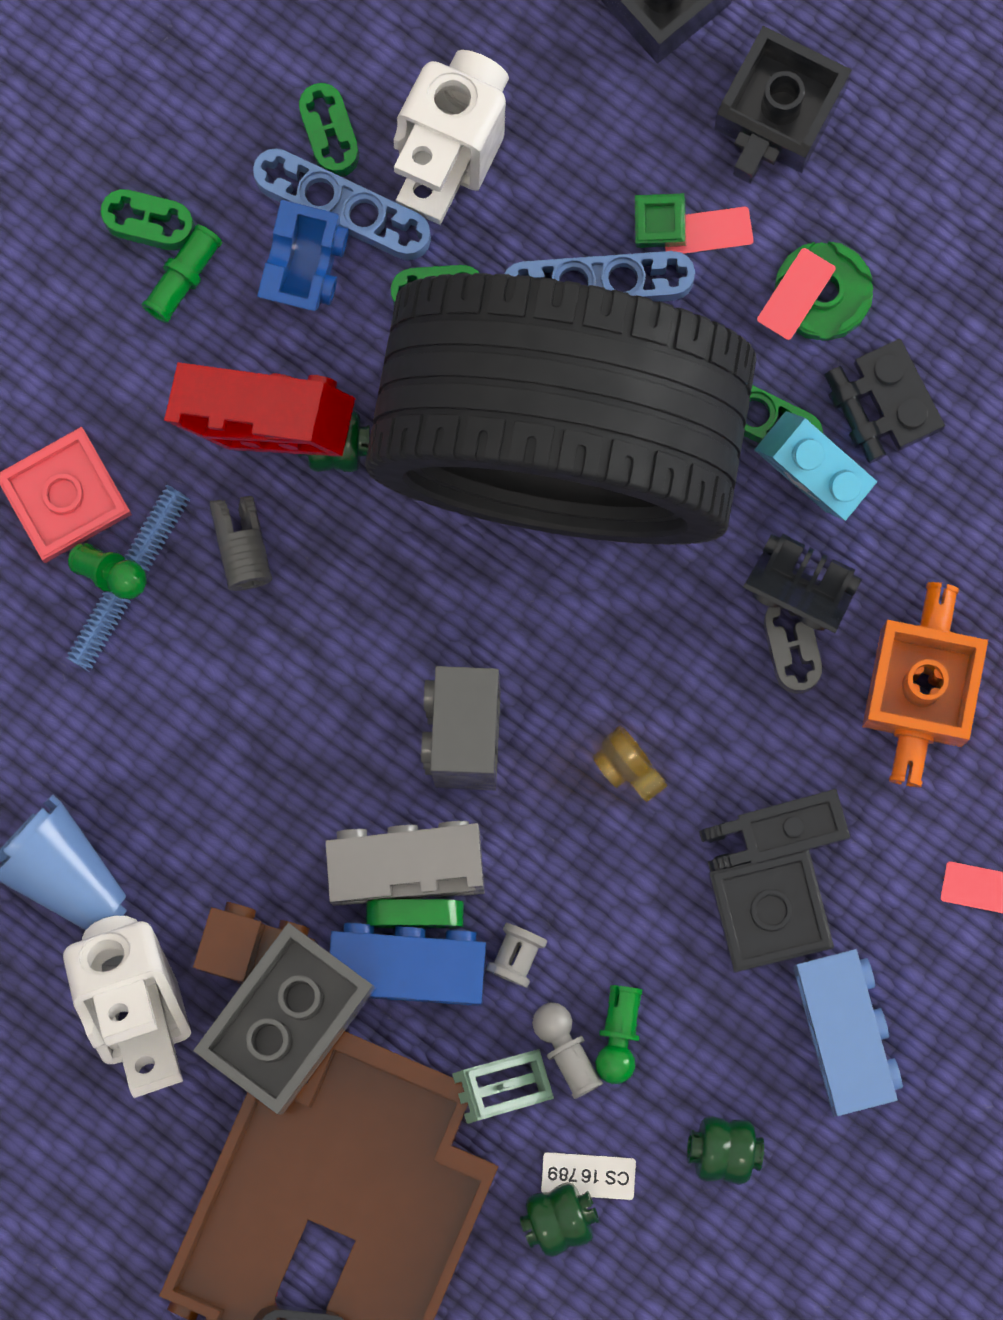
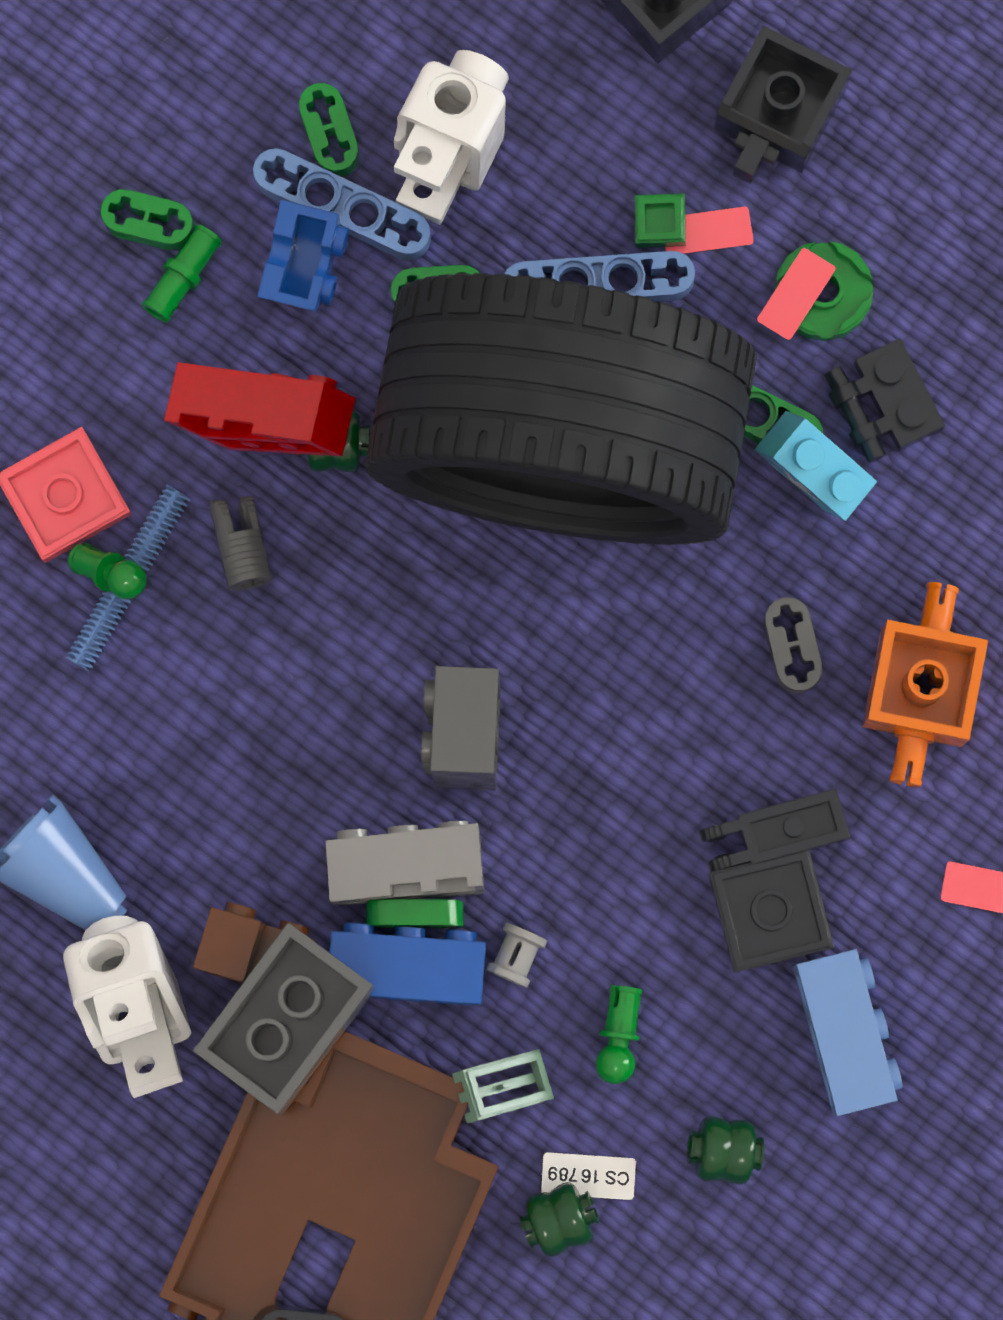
(553, 1024): light grey pin -> none
(624, 761): clear yellow piece -> none
(816, 602): black hinge -> none

